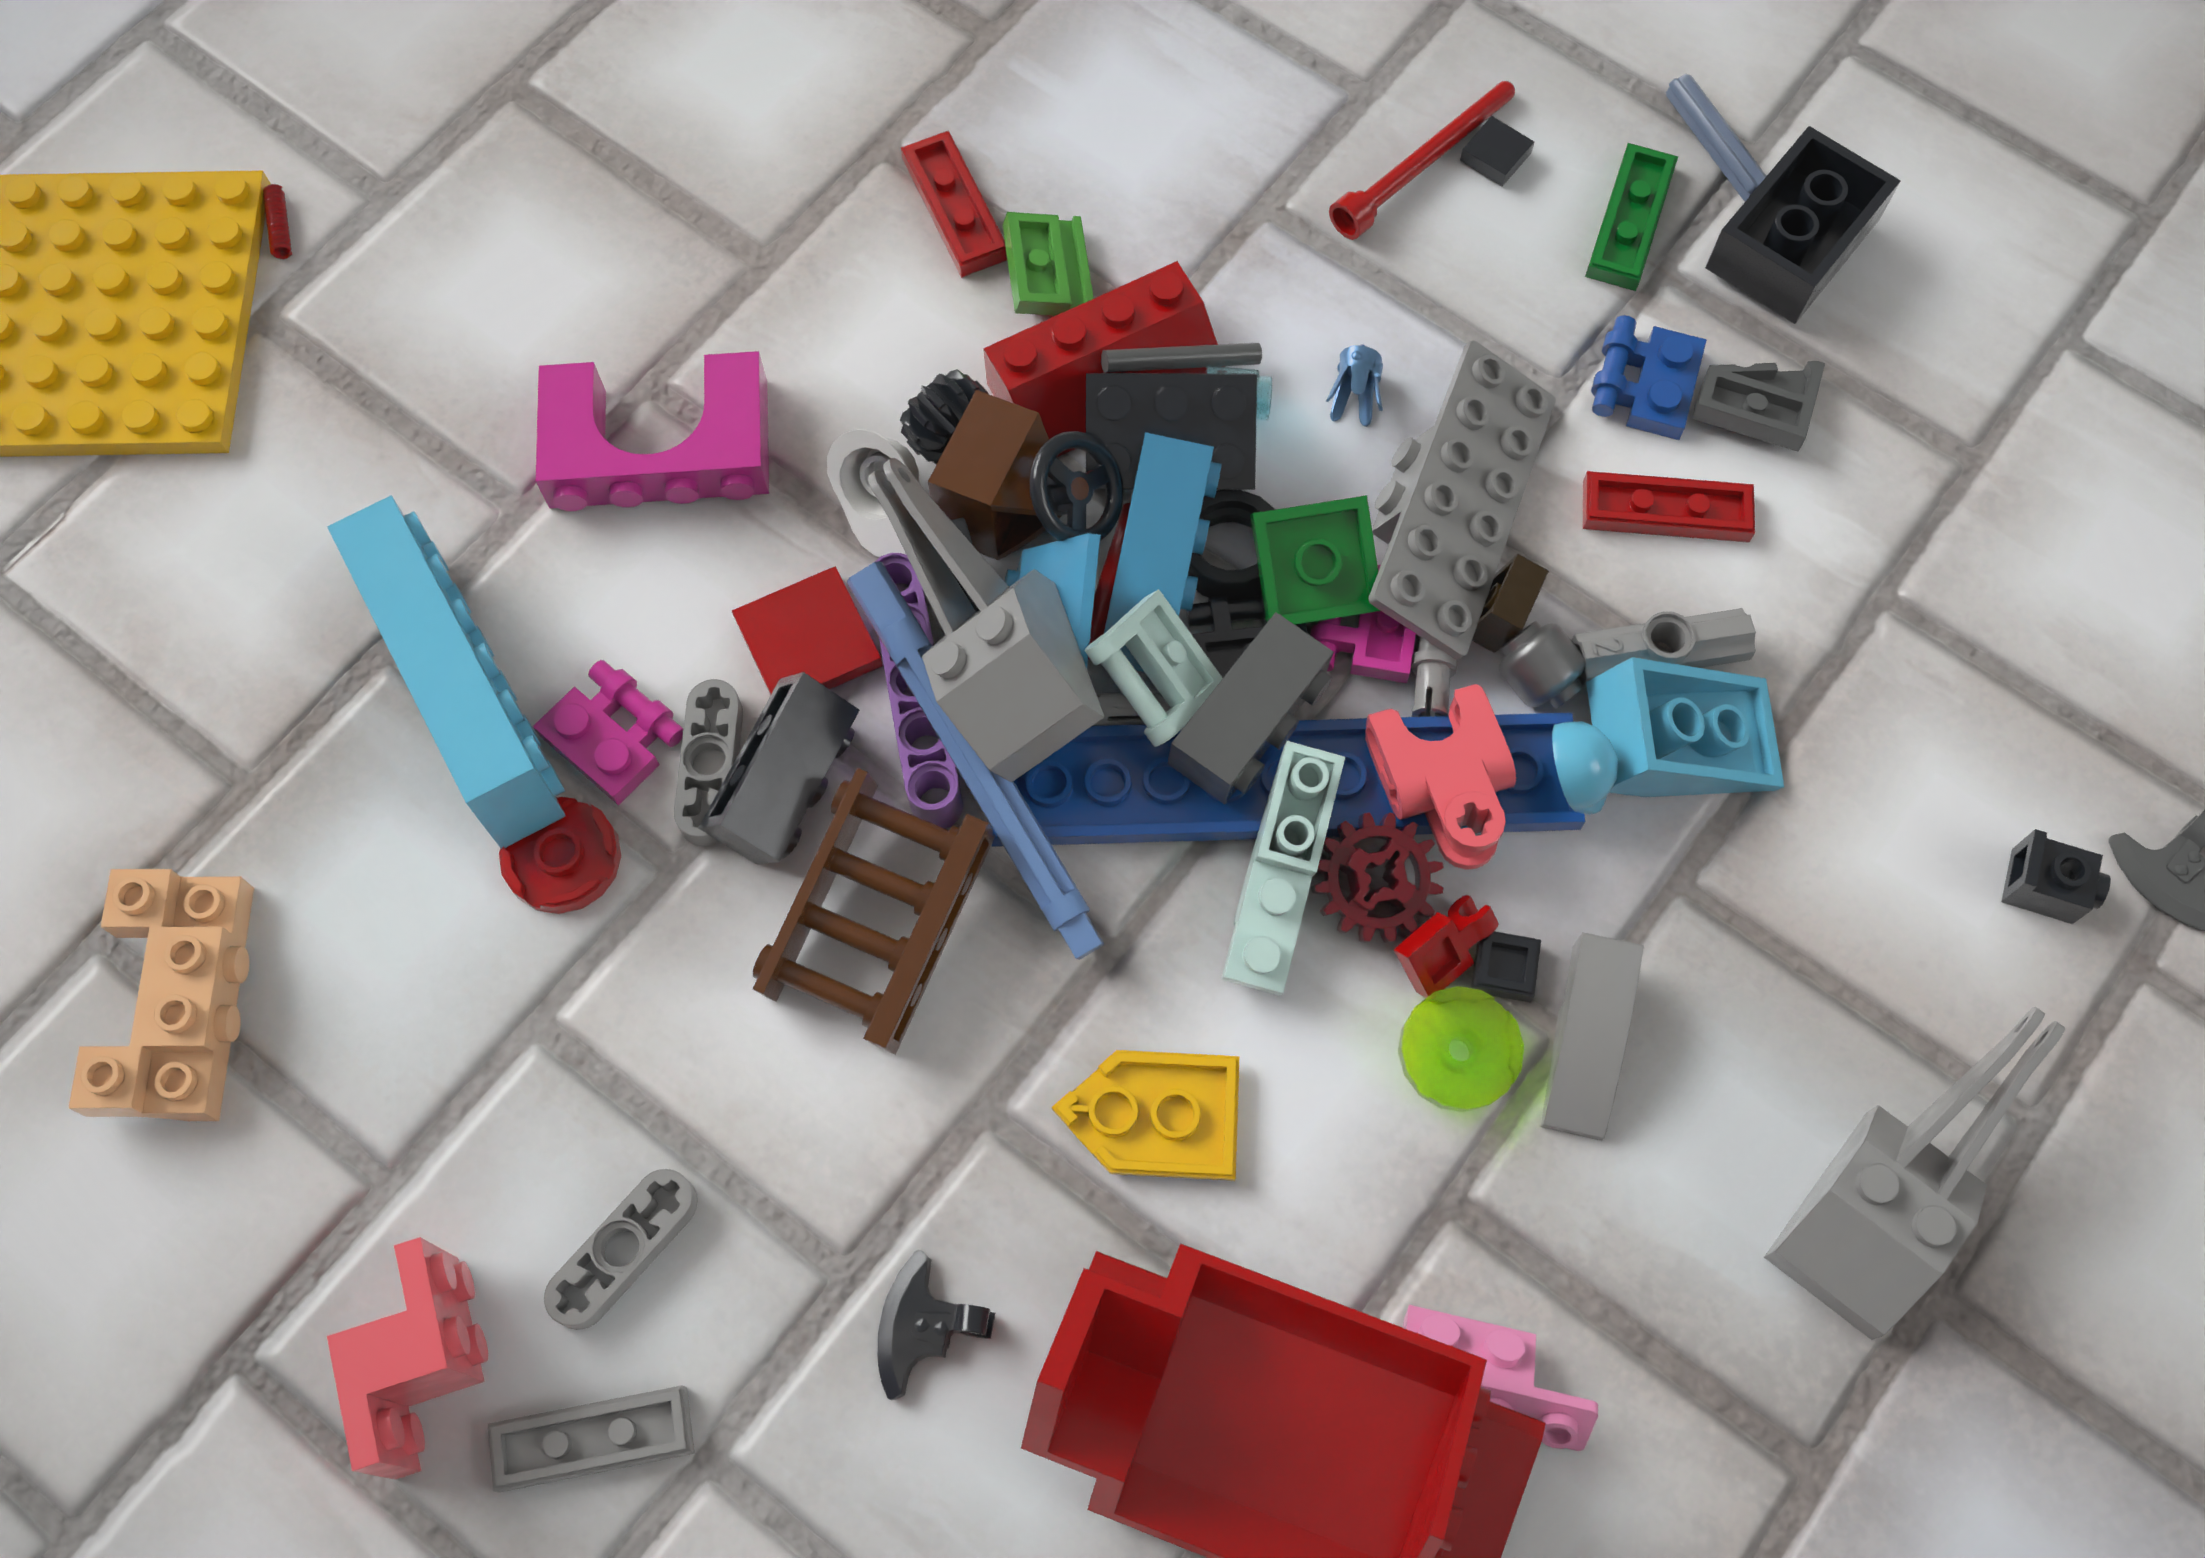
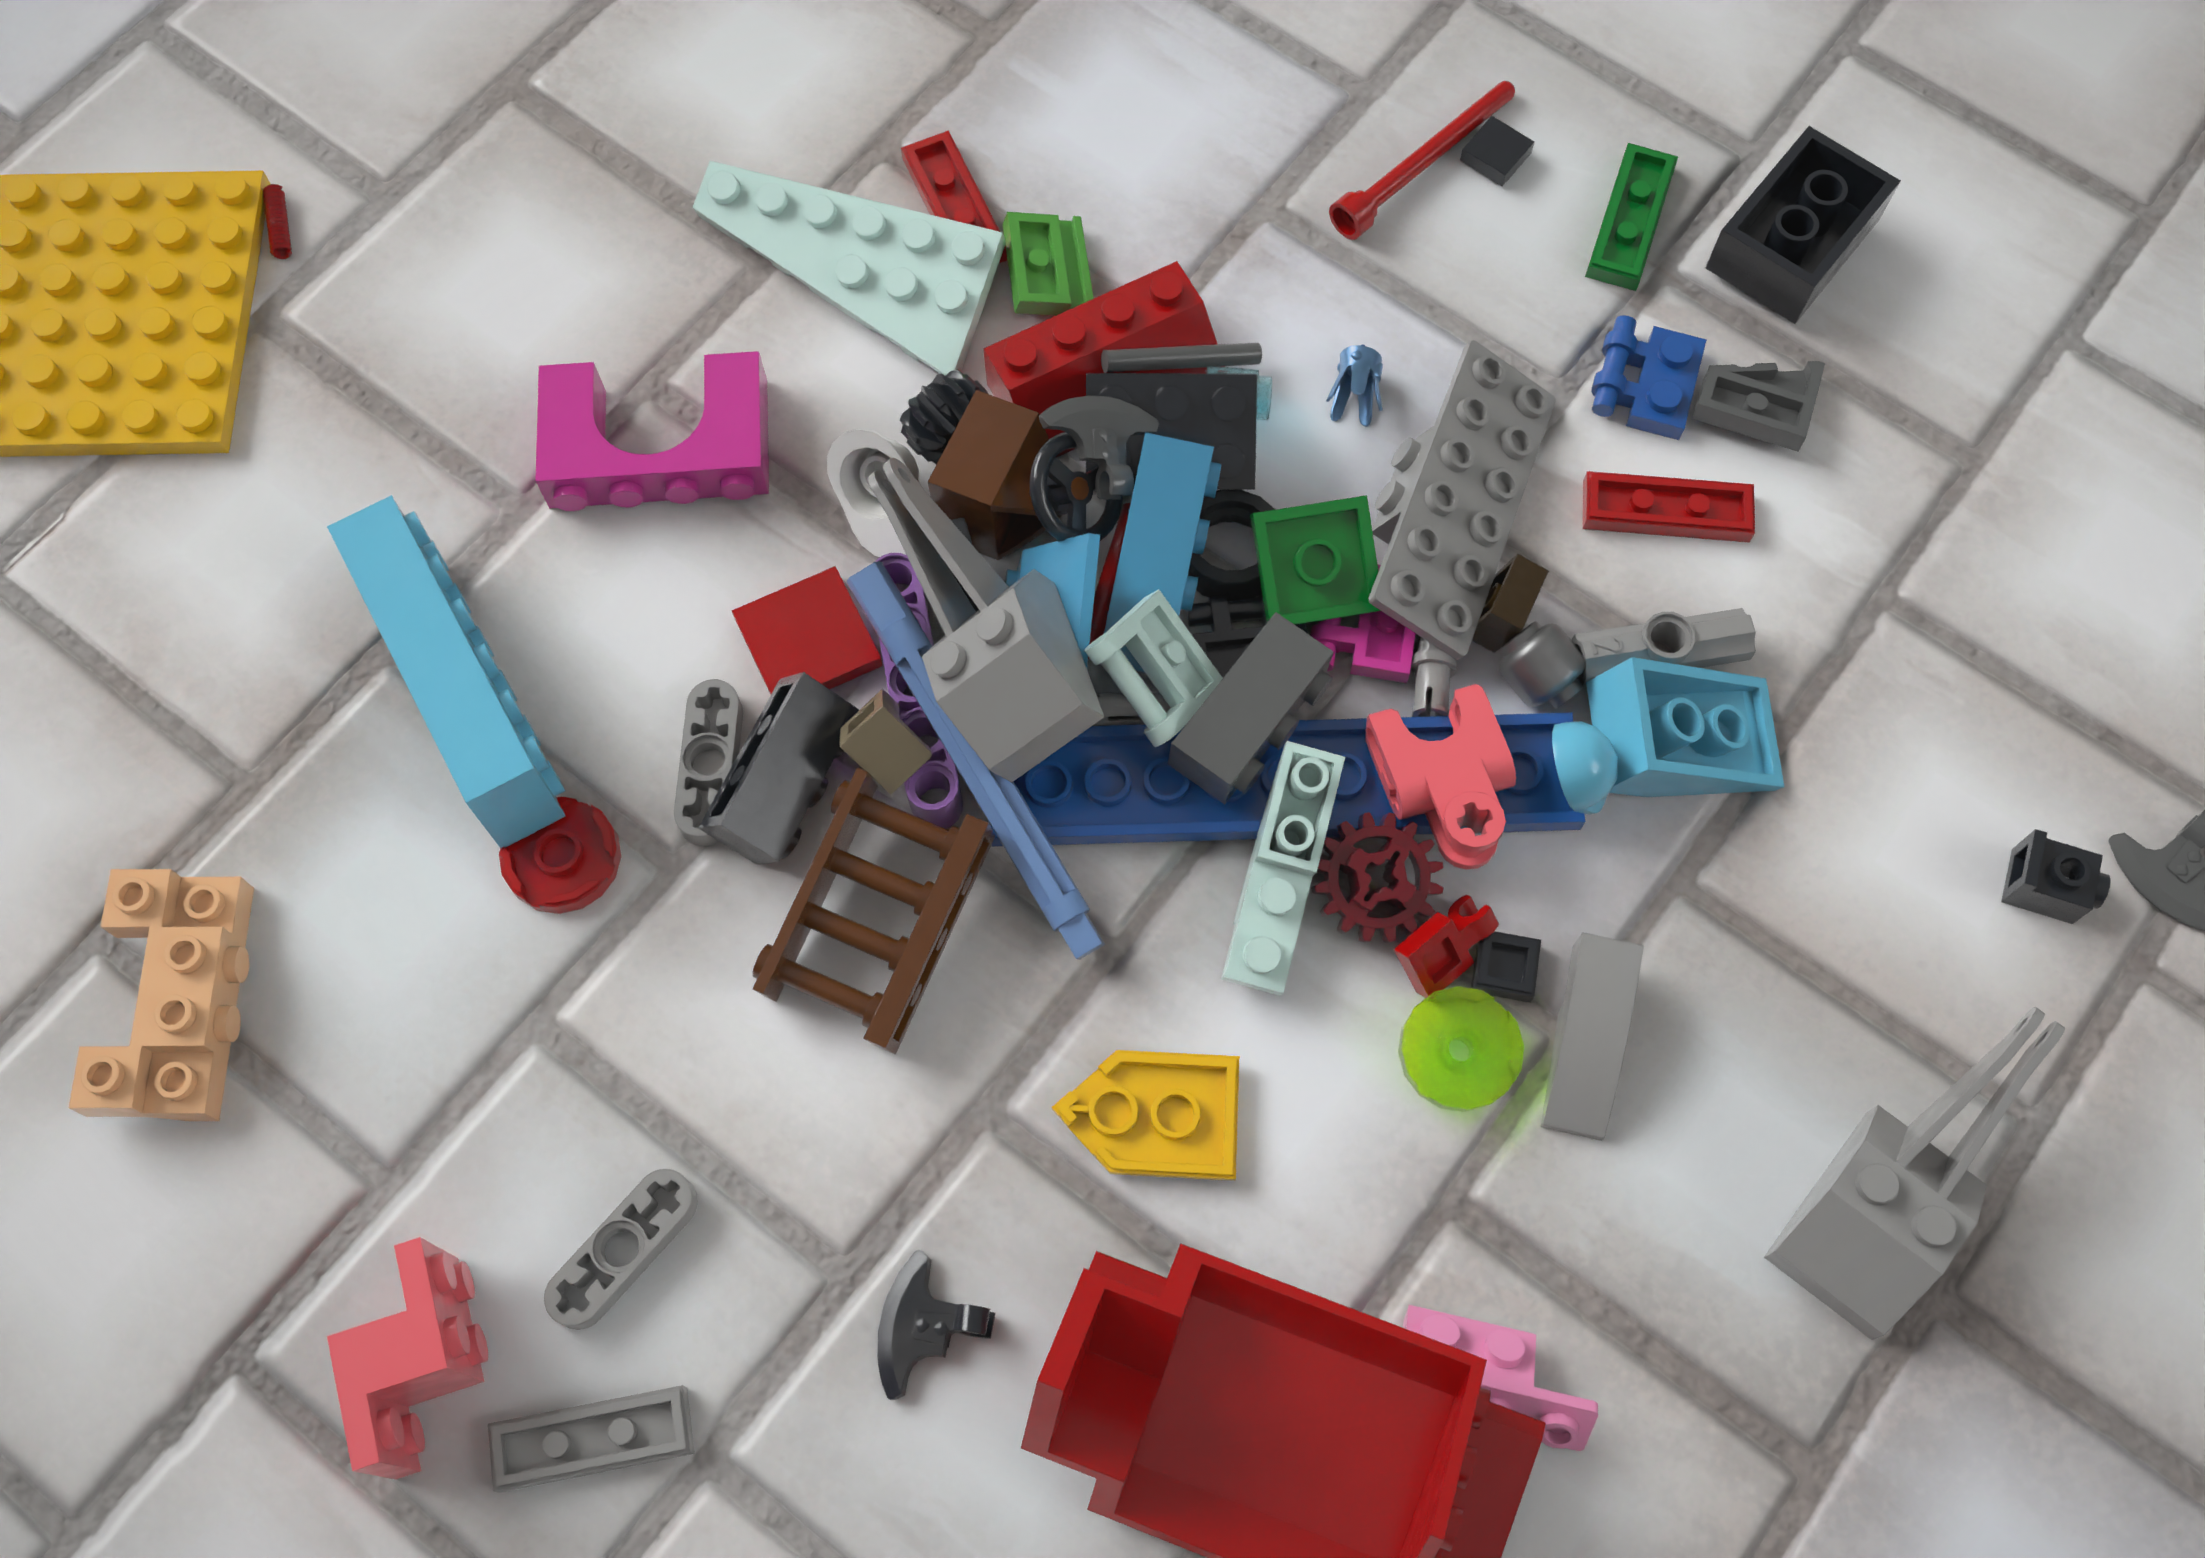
(598, 745): dark pink plate -> none
(881, 264): none -> light aqua wing
(883, 742): none -> dark tan panel
(1101, 433): none -> dark grey piece
(1715, 135): sand blue axle -> none

